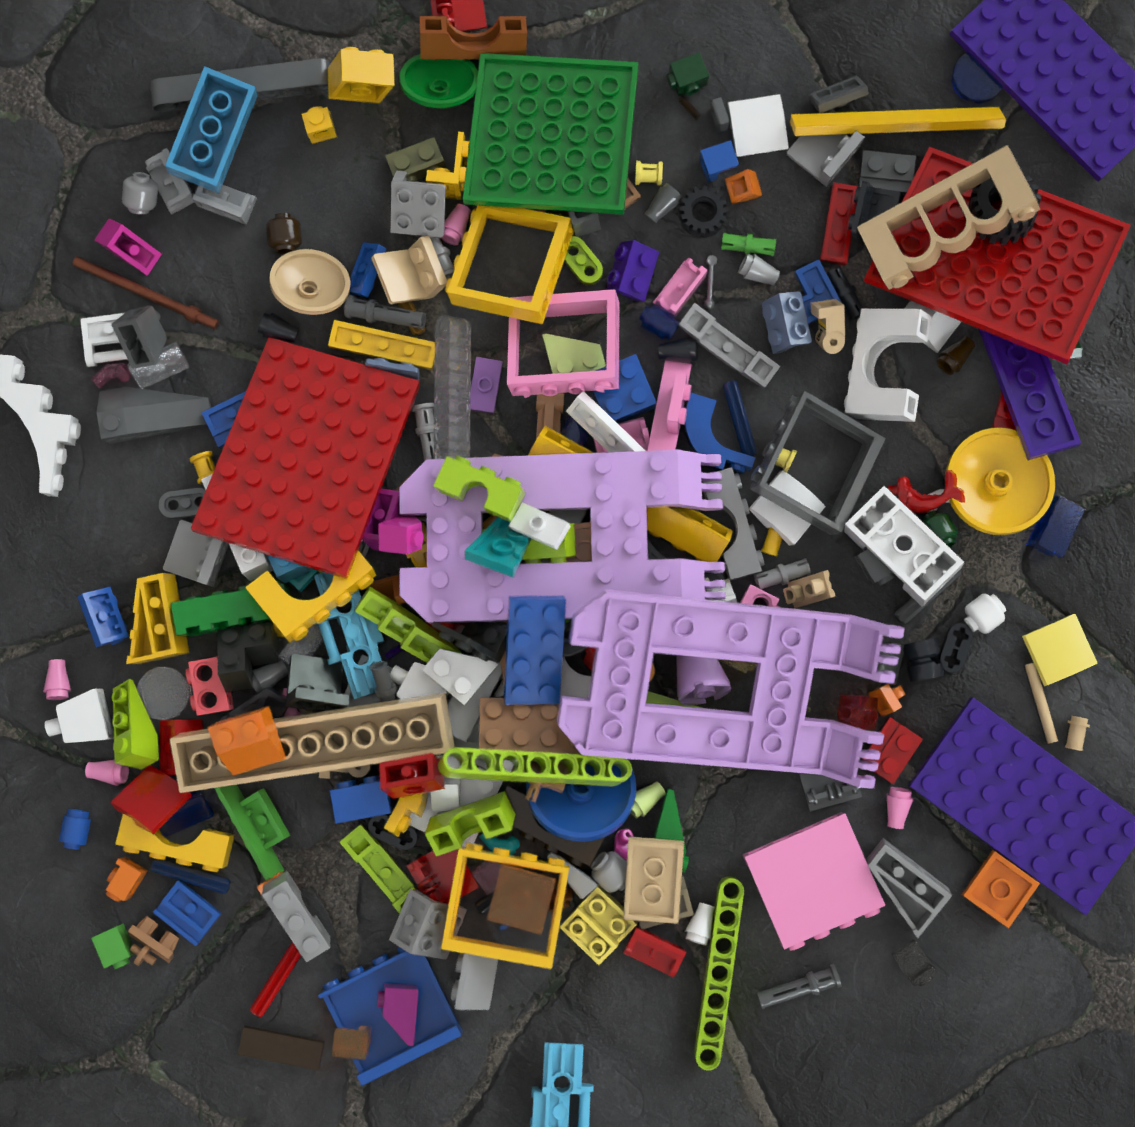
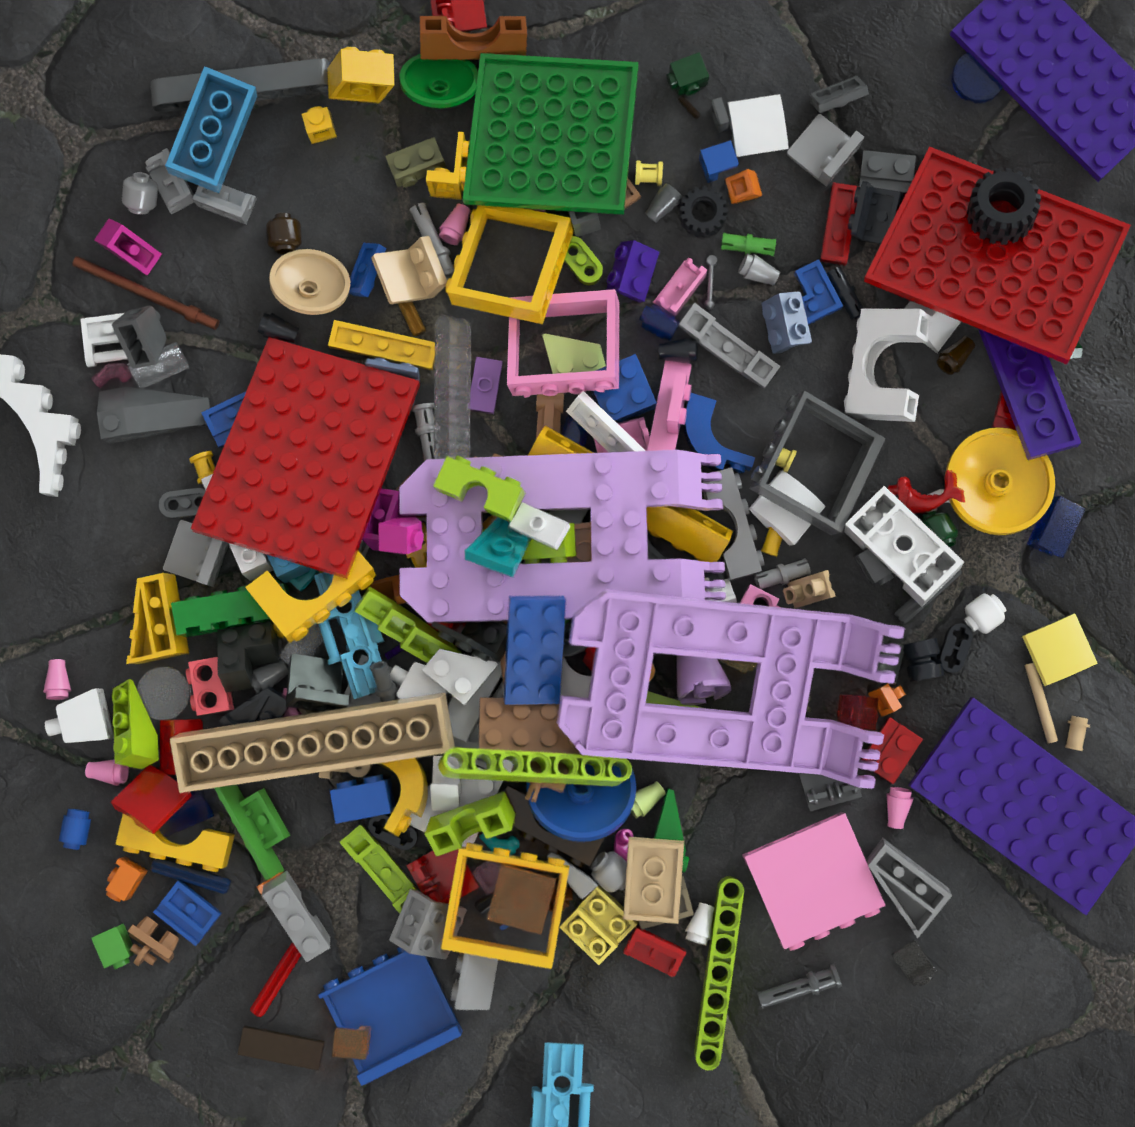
(103, 616): blue bracket -> none
(247, 741): orange slope -> none
(373, 312): dark grey pin -> none
(399, 1008): magenta slope -> none
(411, 776): red brick -> none
(417, 207): light grey bracket -> none
(739, 418): dark blue axle -> none
(831, 324): tan leg -> none
(897, 121): yellow tile -> none
(1000, 889): orange plate -> none
(1011, 185): tan fence -> none

